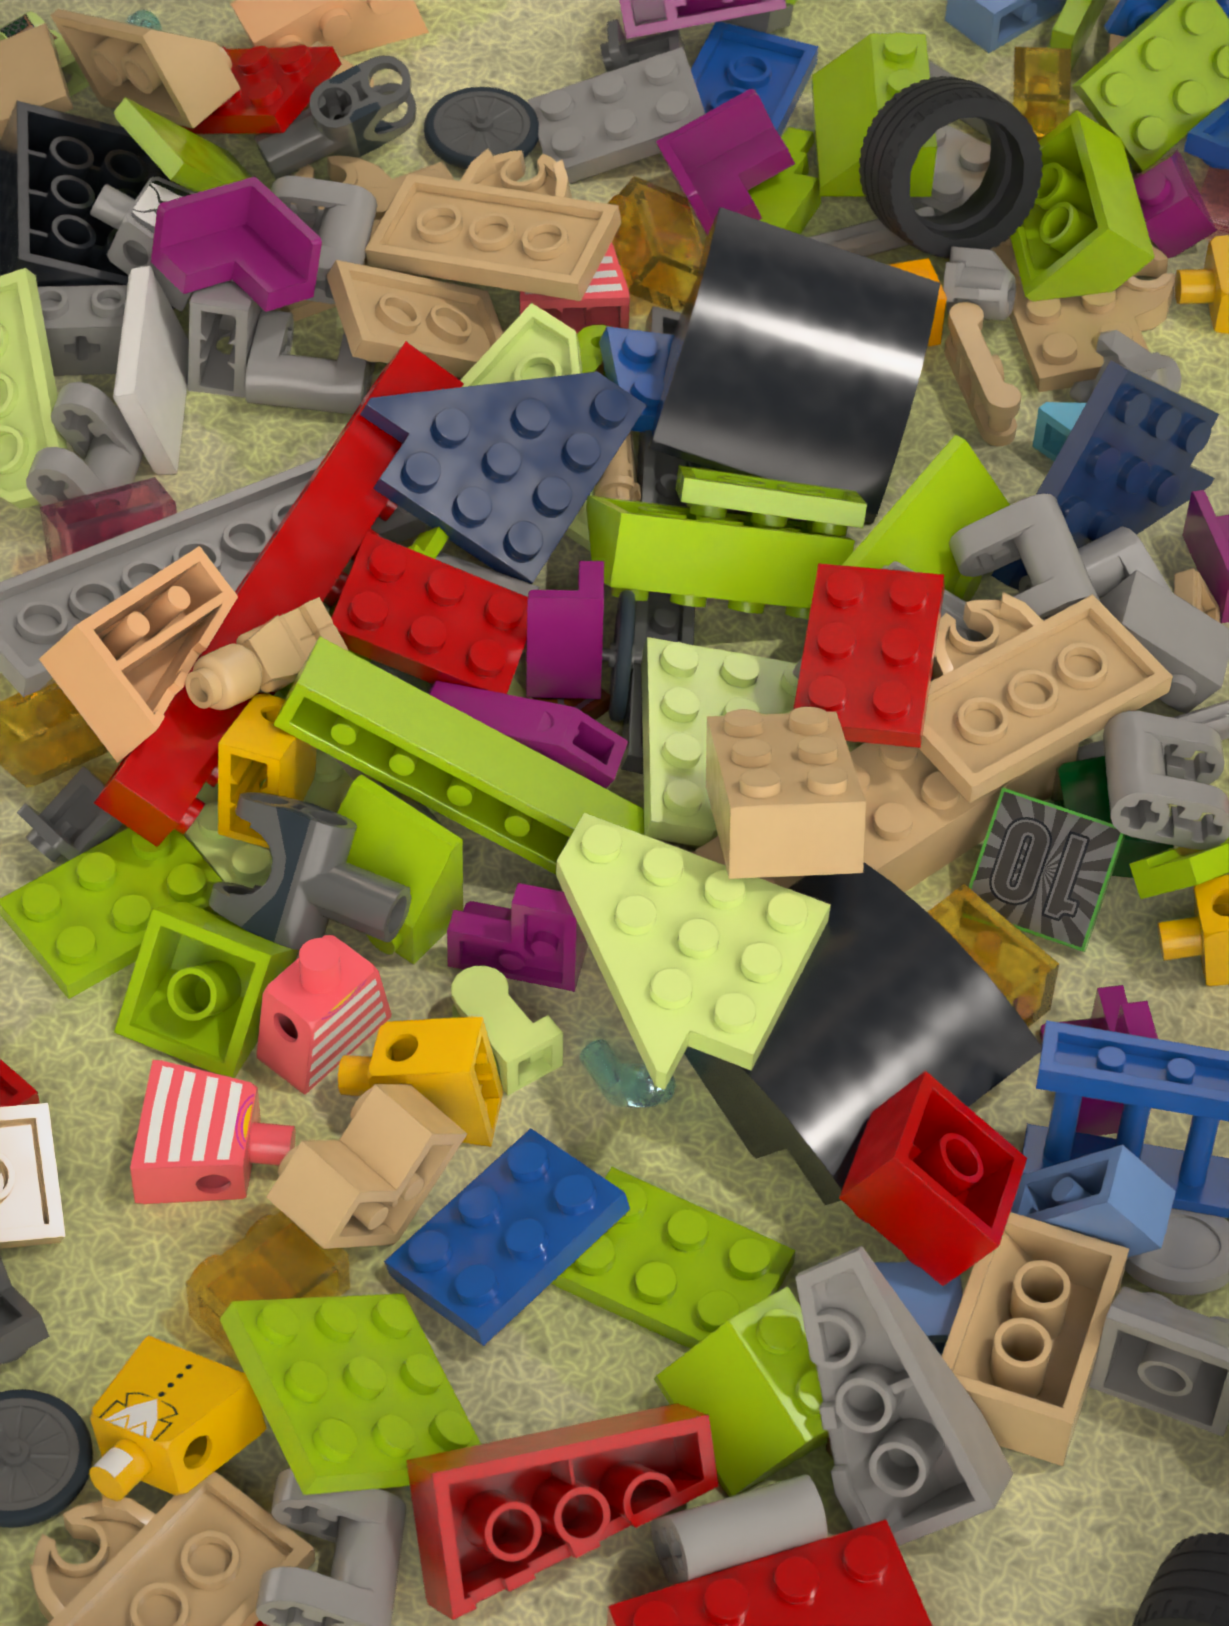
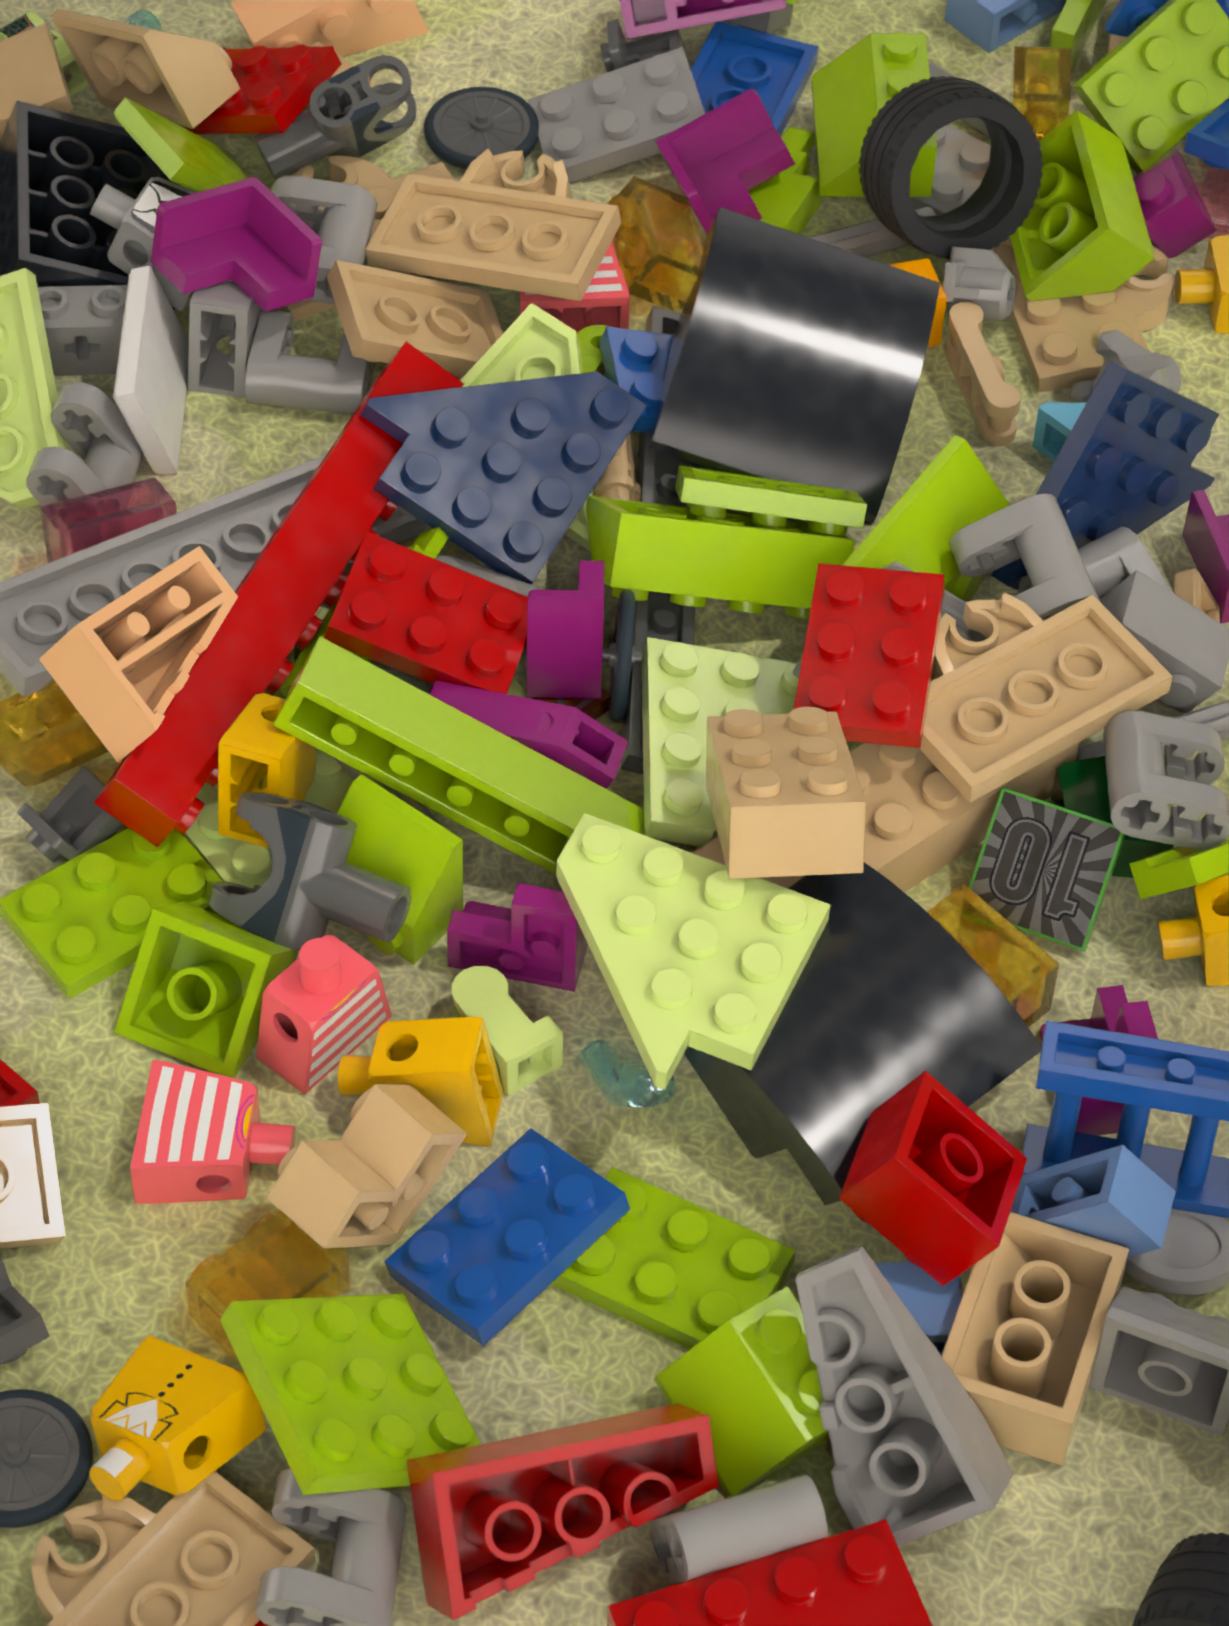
(261, 658): tan piece -> none

